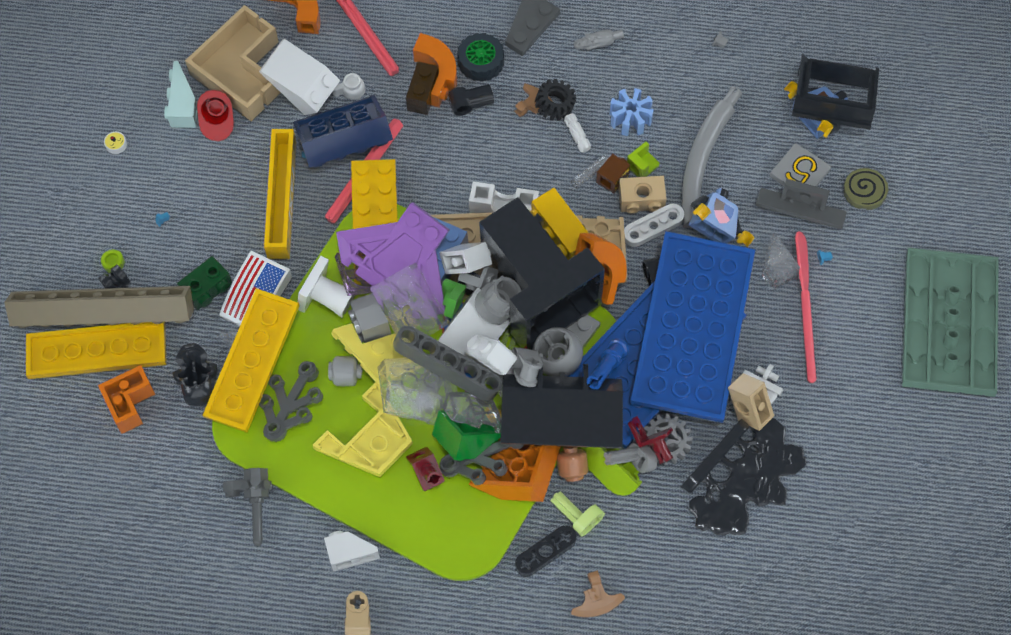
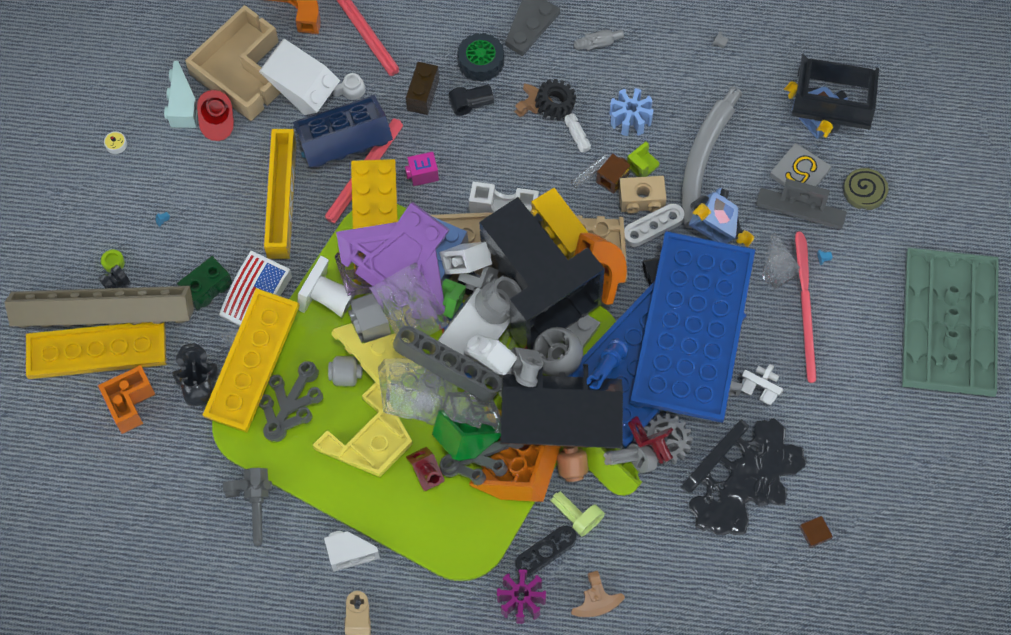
(422, 169): none -> dark pink brick
(435, 52): orange arch -> none
(529, 599): none -> magenta gear
(751, 401): tan brick -> none
(816, 531): none -> reddish brown tile

